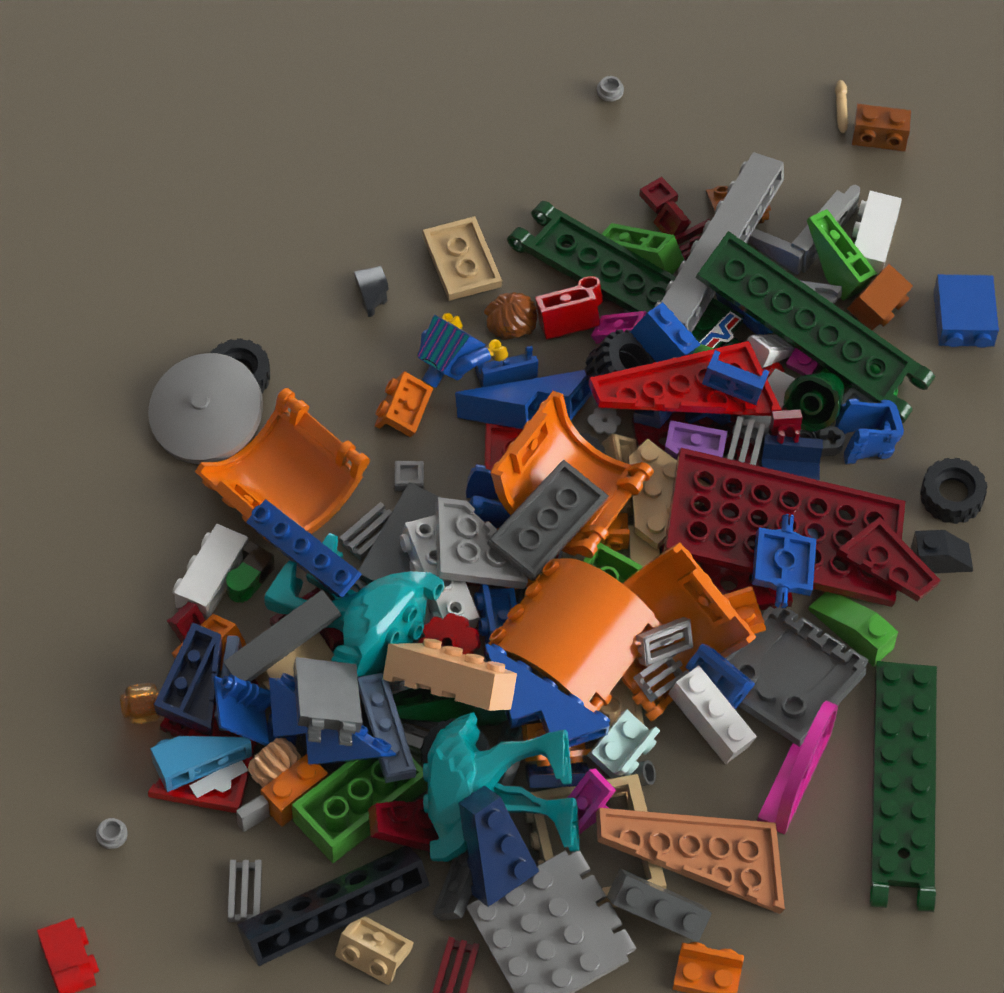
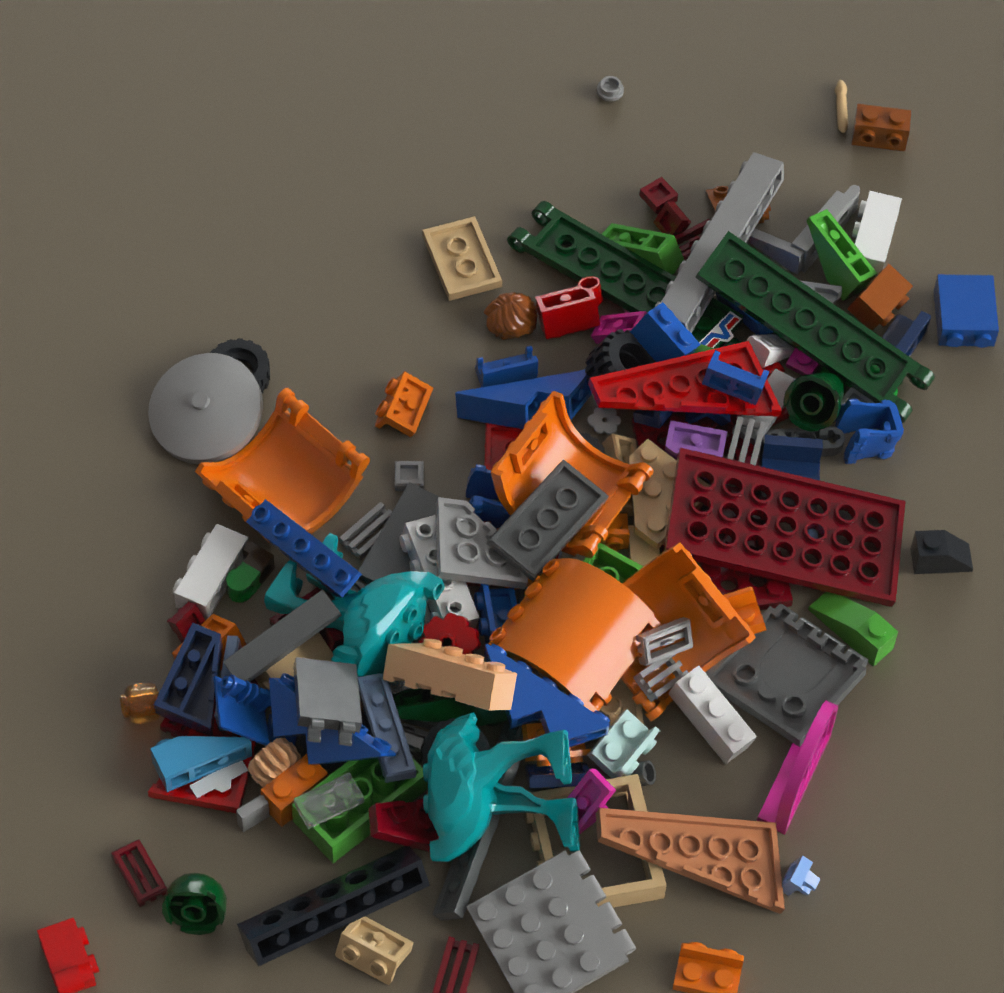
(111, 833): light grey plate -> none
(150, 893): none -> dark red tile
(195, 903): none -> dark green cylinder
(244, 866): light grey tile -> none
(328, 800): none -> clear plate
(372, 287): black slope -> none
(453, 350): blue torso -> none
(495, 847): dark blue wedge -> none
(659, 905): dark grey brick -> none
(723, 674): blue hinge -> none
(784, 561): blue plate -> none
(786, 424): dark red tile -> none
(800, 877): none -> light blue tile
(889, 559): dark red wing -> none
(904, 782): dark green hinge -> none
(906, 333): none -> dark blue panel
(953, 470): black tyre -> none

